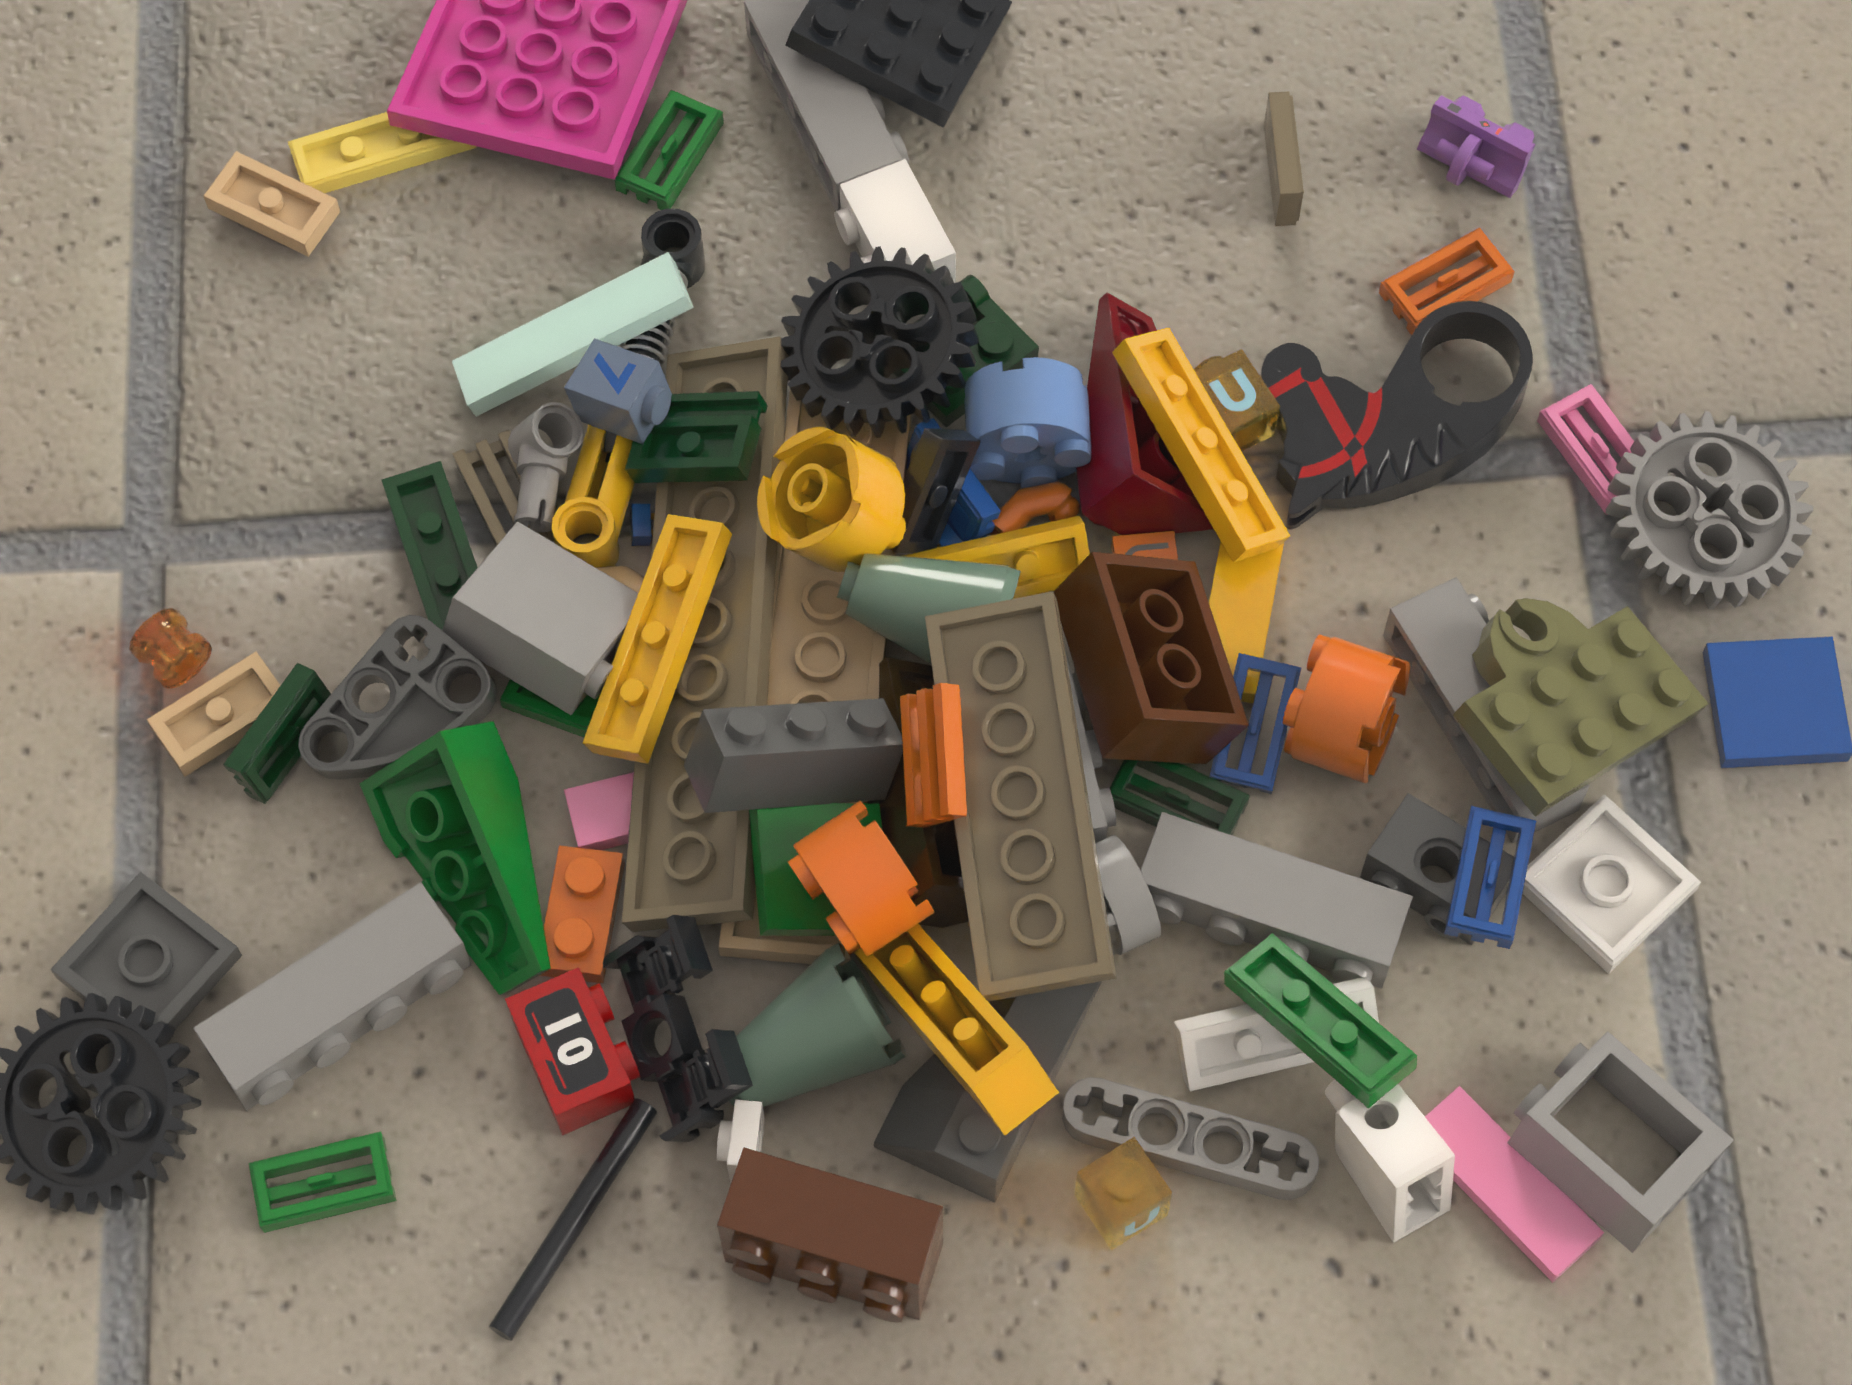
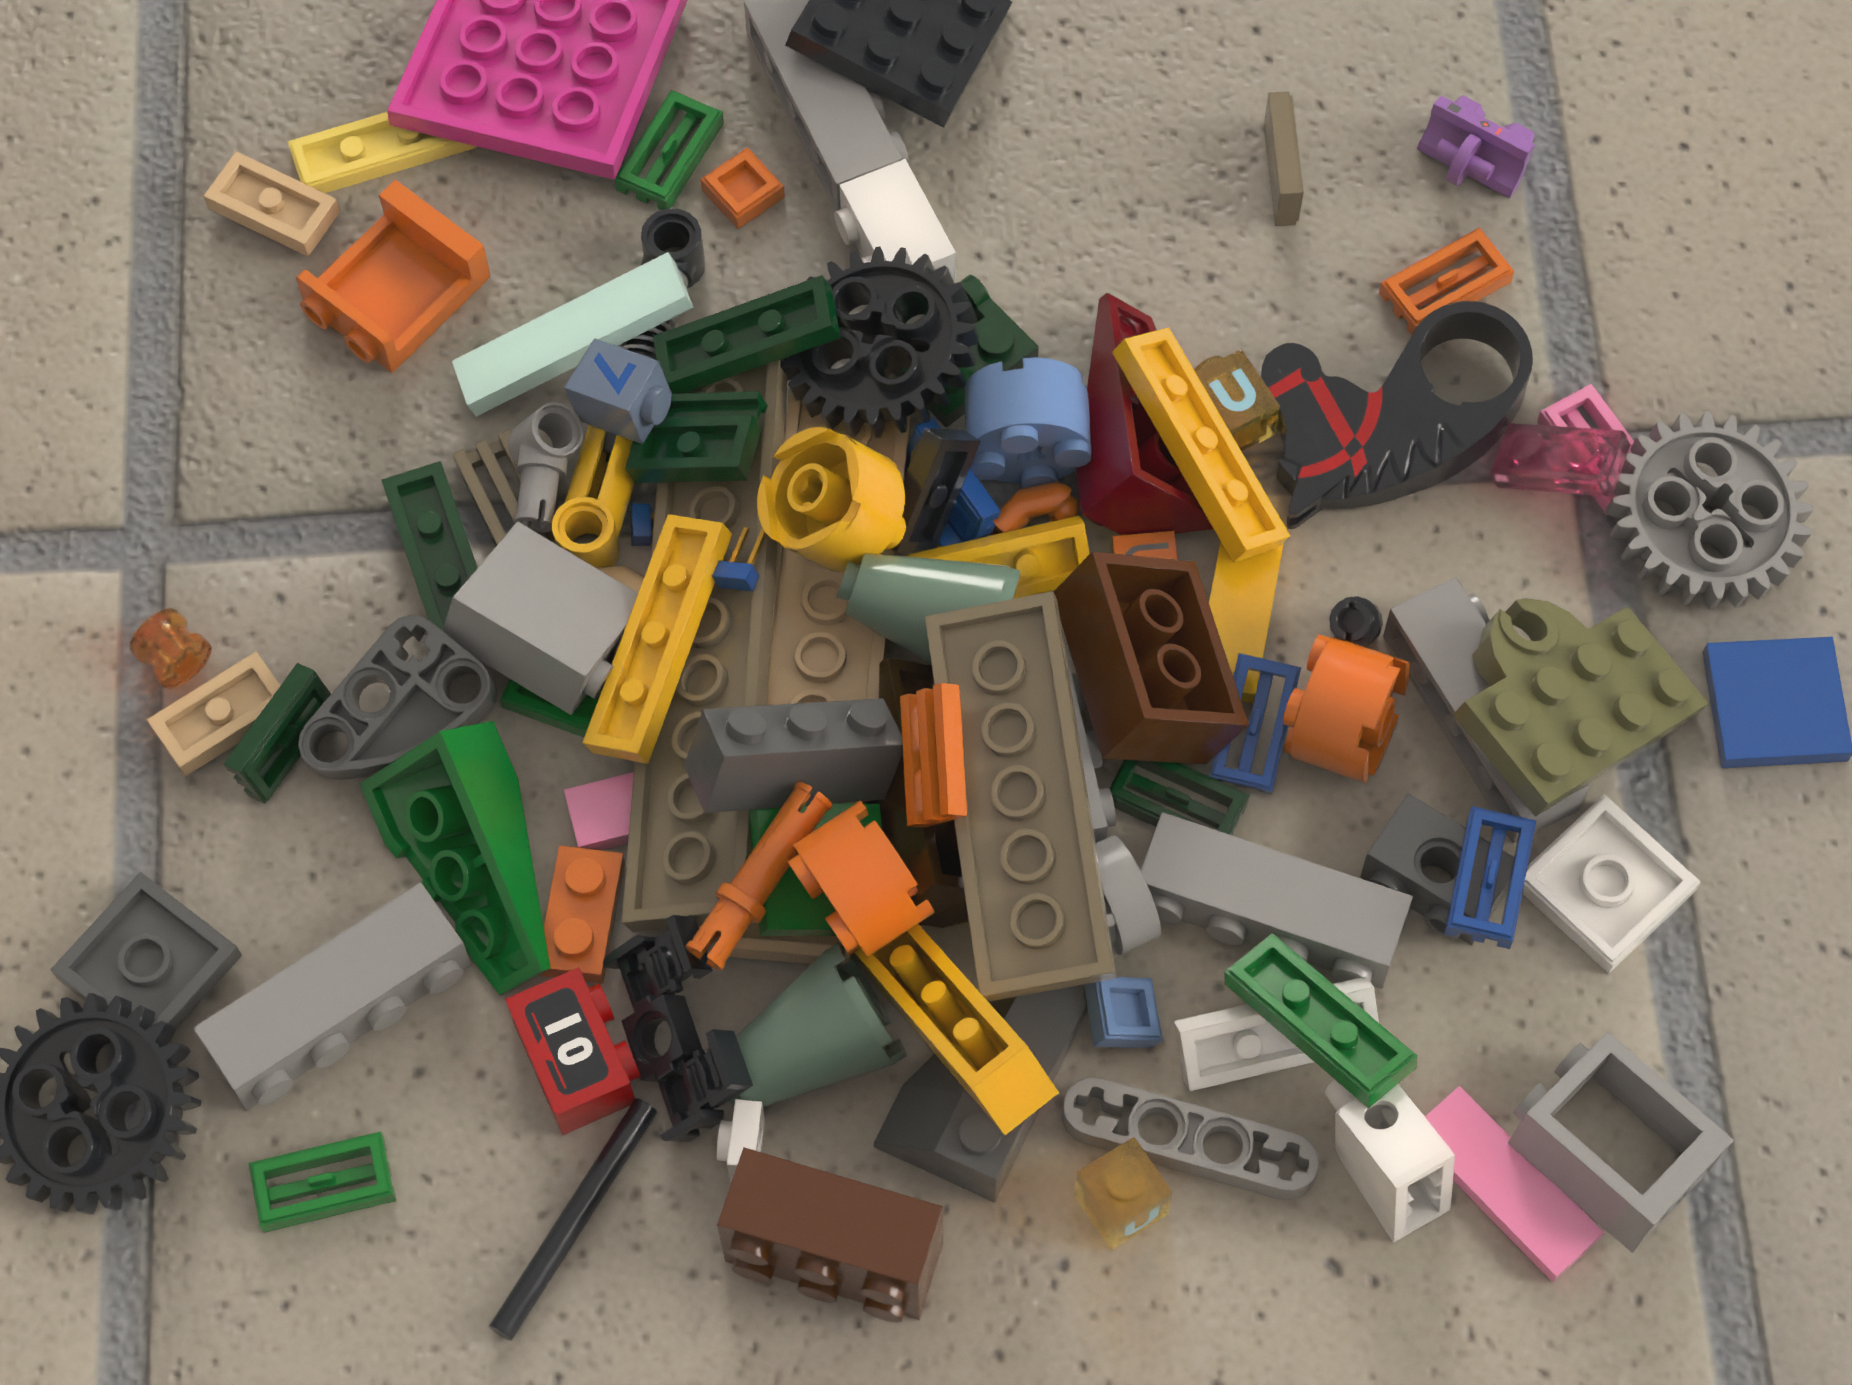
(396, 280): none -> orange panel
(739, 575): none -> blue piece
(742, 188): none -> orange tile
(748, 335): none -> dark green plate
(758, 877): none -> orange pin
(1123, 1013): none -> medium blue tile
(1356, 620): none -> black pin
(1560, 459): none -> clear pink plate

